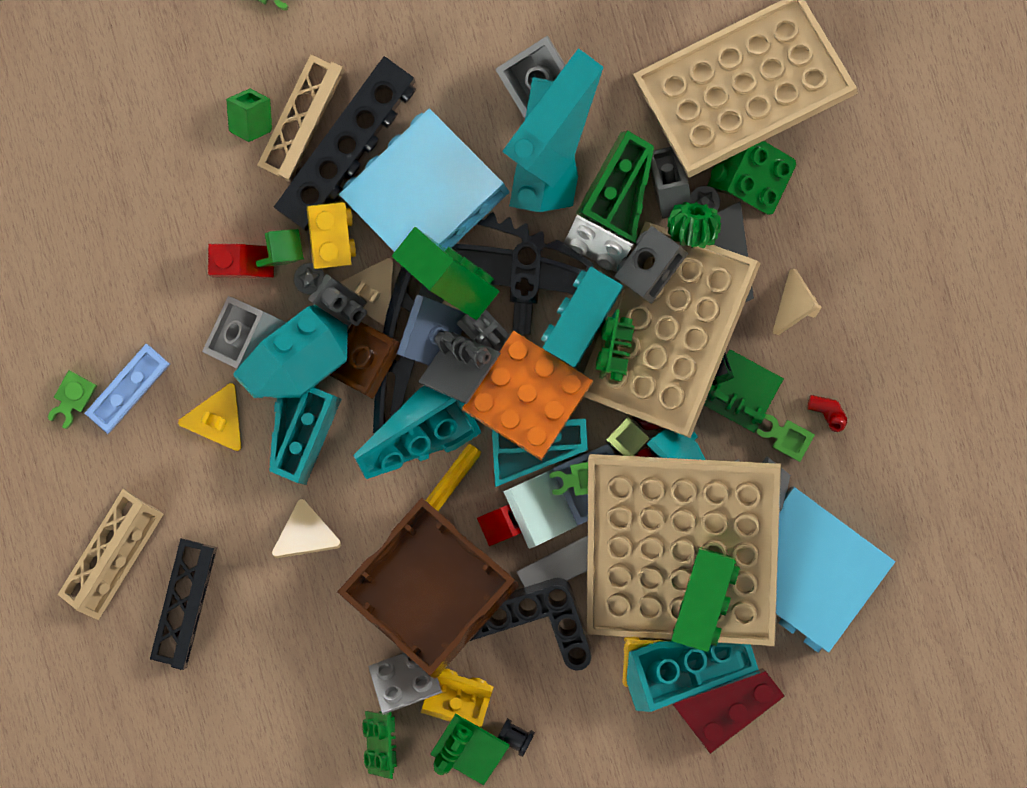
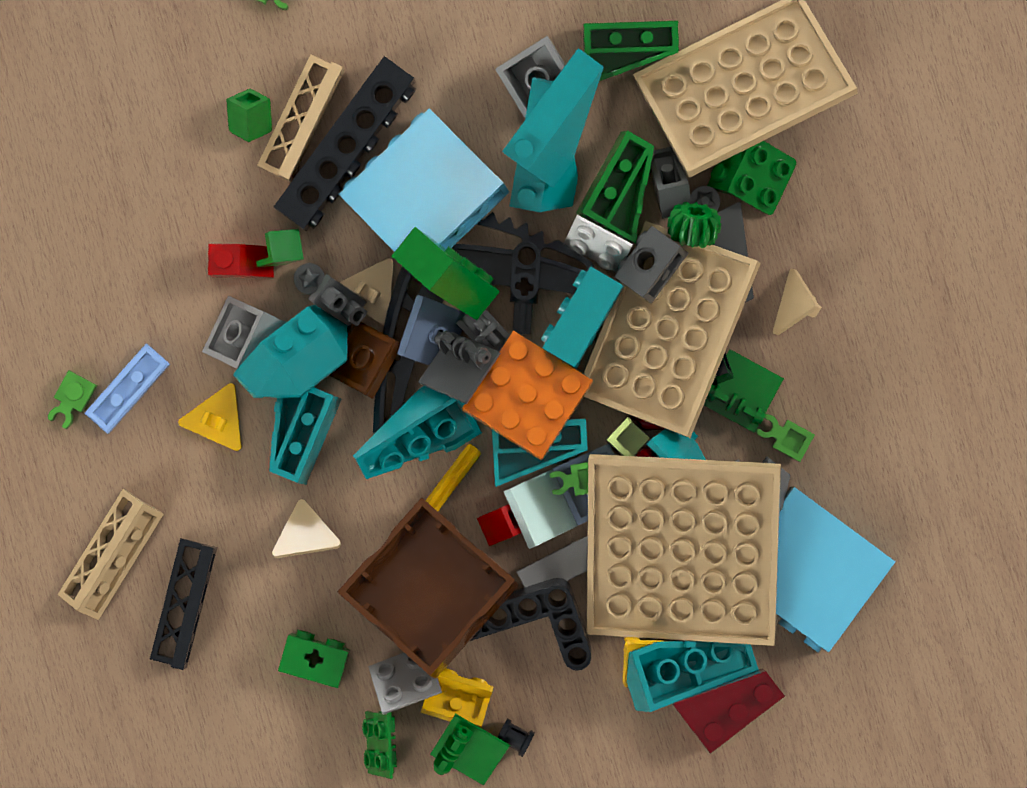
(296, 663): none -> green brick
(330, 235): yellow bracket -> none
(610, 331): green hinge -> none
(629, 44): none -> green wedge
(705, 600): green wedge -> none
(831, 410): red arm -> none

